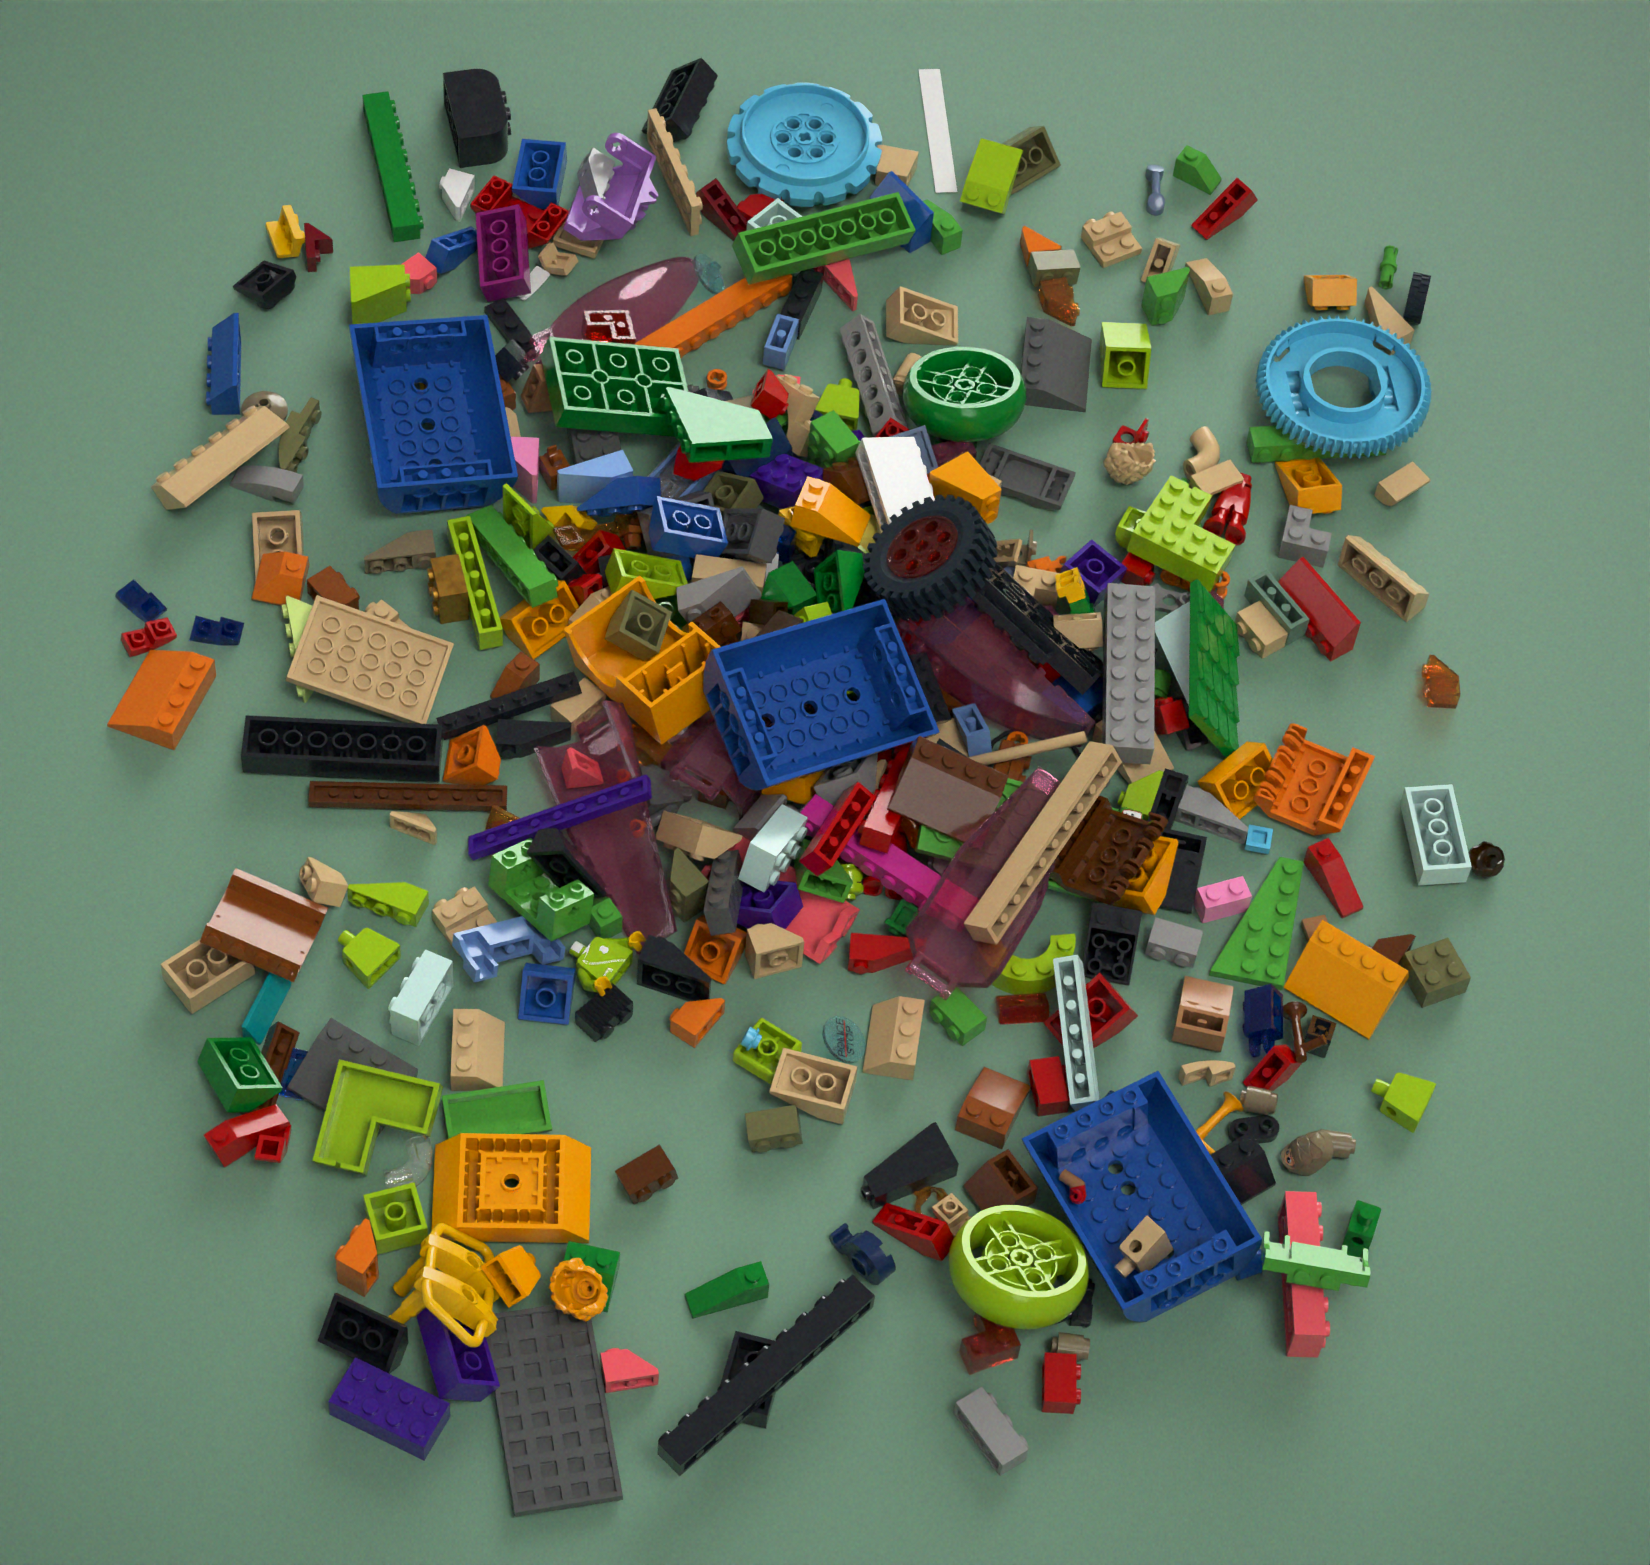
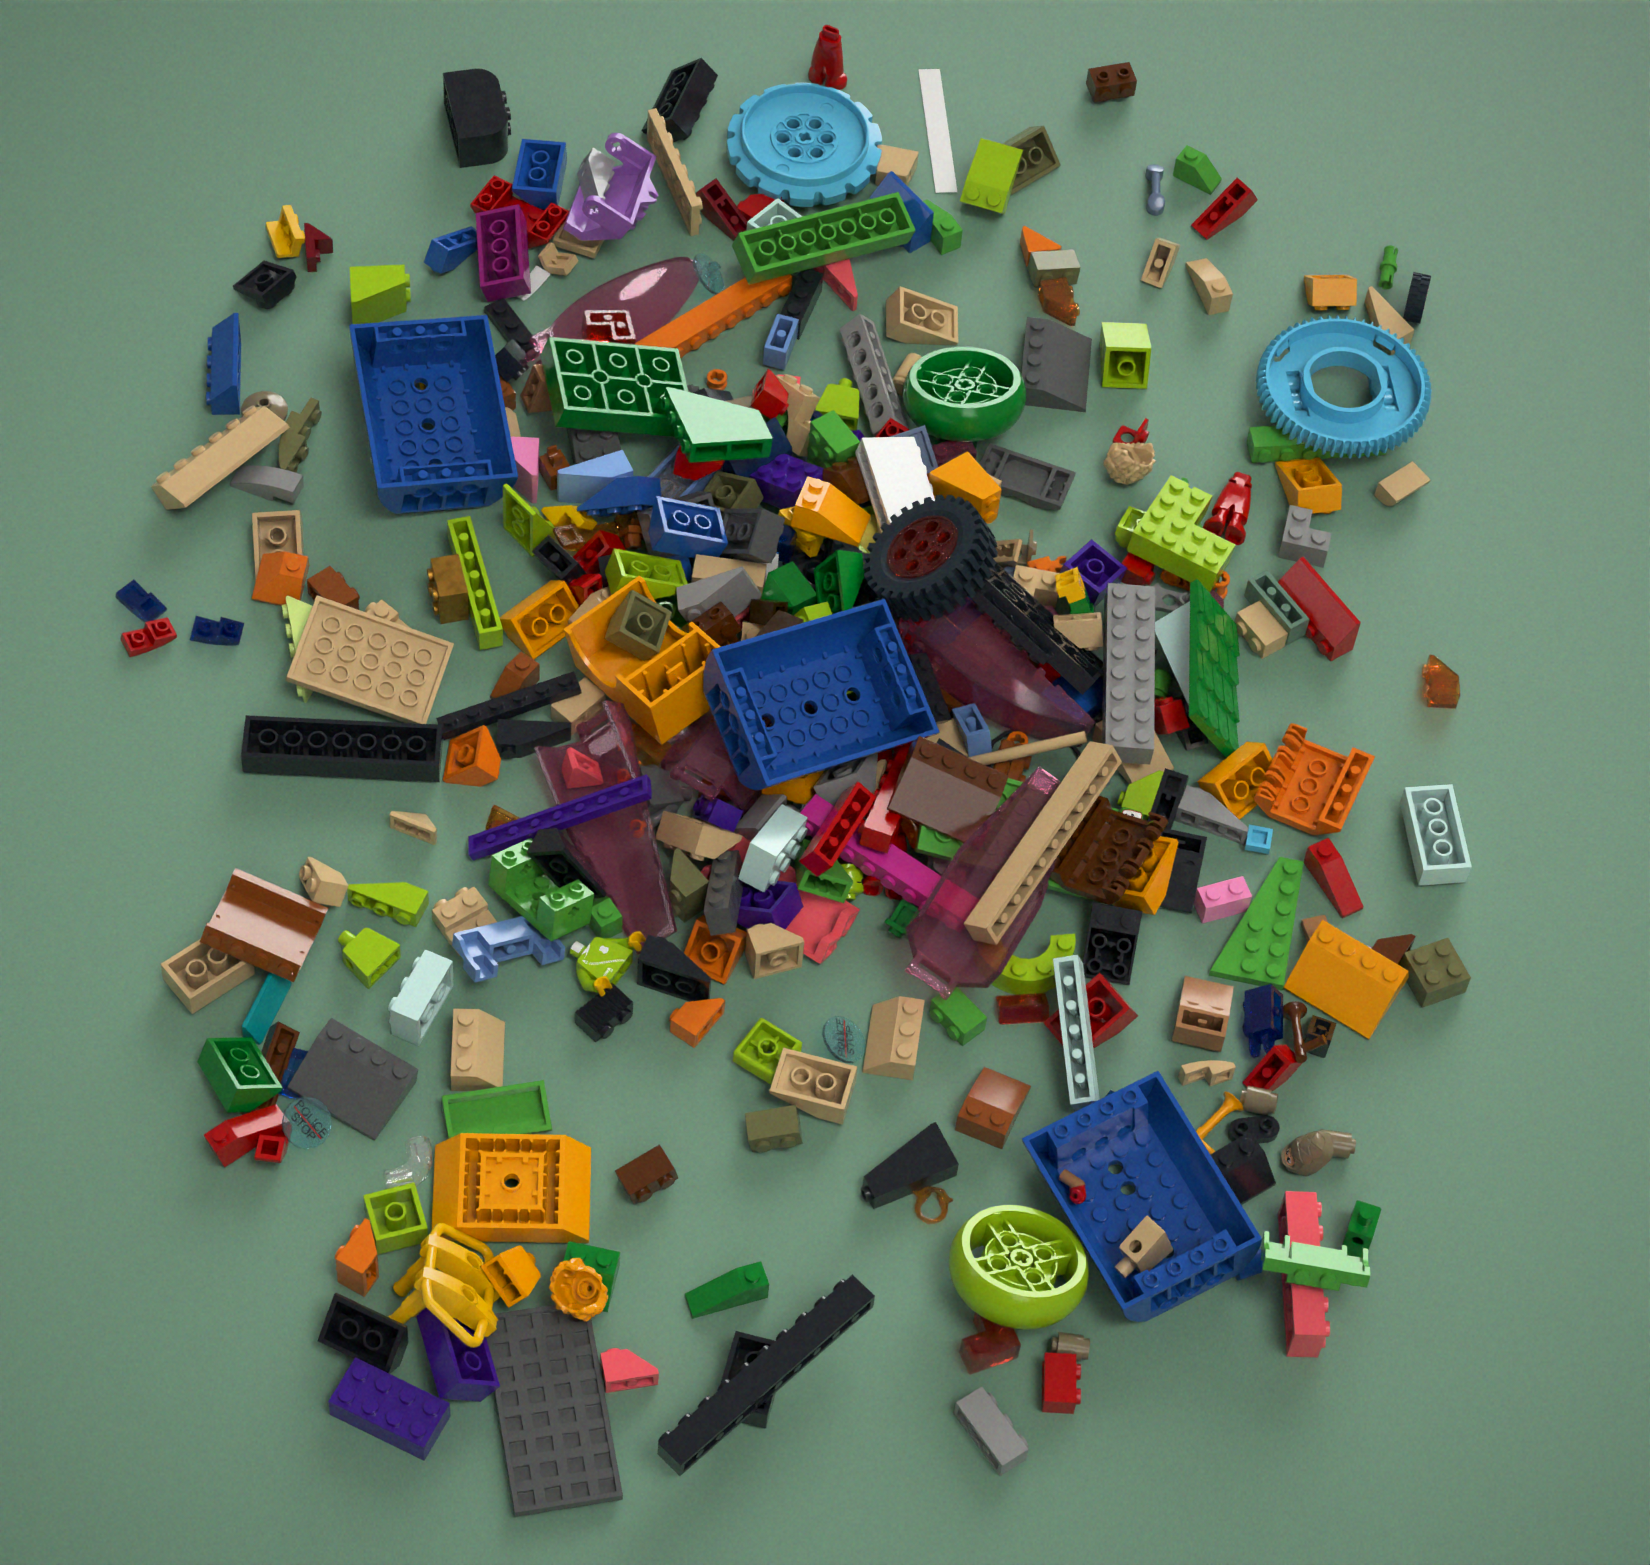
(164, 696): orange slope -> none
(306, 1122): none -> clear light blue piece
(362, 1102): lime piece -> none
(391, 166): green brick -> none
(403, 553): dark tan slope -> none
(407, 796): reddish brown plate -> none
(422, 273): coral slope -> none
(457, 191): white slope -> none
(513, 556): bright green brick -> none
(546, 993): blue slope -> none
(717, 813): none -> dark purple slope
(751, 1038): medium azure plate -> none
(828, 60): none -> red piece
(864, 1254): dark blue piece -> none
(877, 952): red slope -> none
(918, 1231): red slope -> none
(952, 1212): tan slope -> none
(1001, 1183): reddish brown slope -> none
(1048, 1085): red brick -> none
(1083, 1313): black piece -> none
(1110, 239): tan plate -> none
(1111, 82): none -> reddish brown brick
(1164, 295): bright green slope -> none
(1174, 942): light grey brick -> none
(1207, 450): tan cylinder -> none
(1216, 478): tan panel -> none
(1382, 578): tan slope -> none
(1404, 1099): lime torso -> none
(1486, 859): dark brown hair -> none

